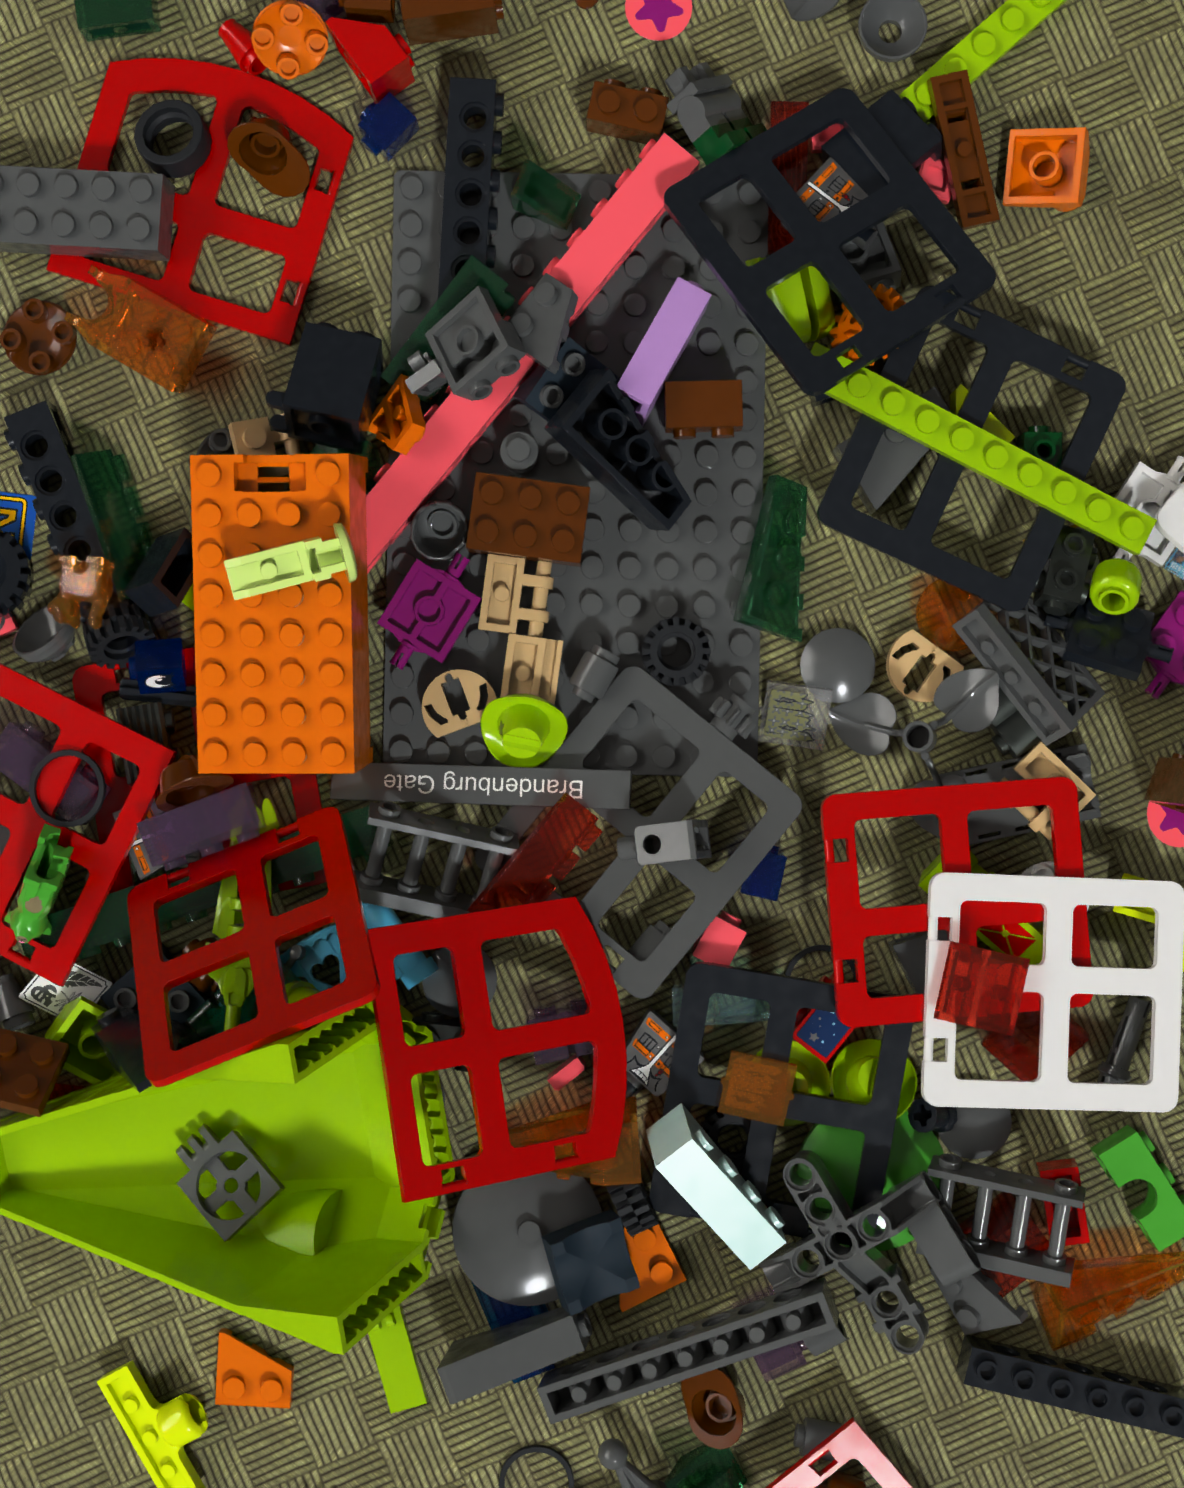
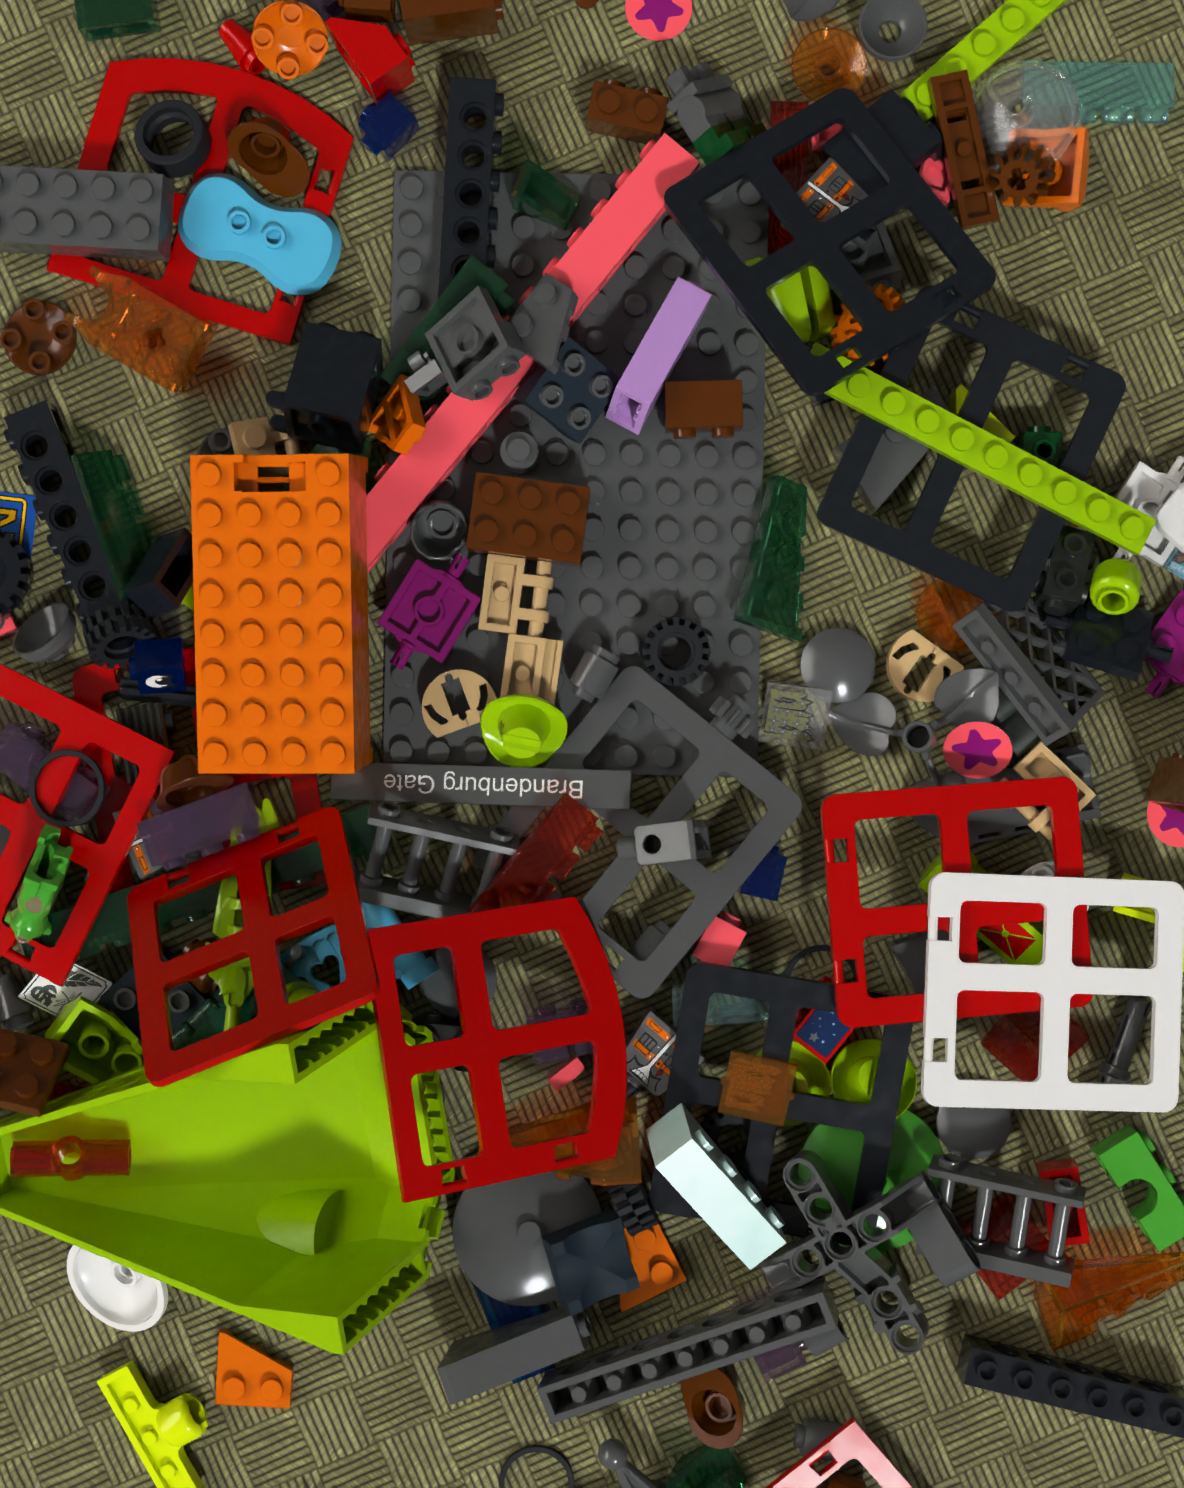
(46, 1158): none -> clear red piece
(82, 582): clear orange animal -> none
(116, 1292): none -> white dish
(121, 1042): black wedge -> none
(208, 1157): dark grey piece -> none
(232, 223): none -> medium azure plate
(292, 564): yellowish green piece -> none
(397, 1362): lime hinge -> none
(610, 442): black wedge -> none
(830, 48): none -> clear orange dish
(926, 1118): black bush -> none
(977, 750): none -> coral sticker
(979, 1305): dark grey wing -> none
(981, 988): clear red slope -> none
(1026, 159): none -> reddish brown gear
(1048, 111): none -> clear dish
(1121, 90): none -> clear light blue windscreen

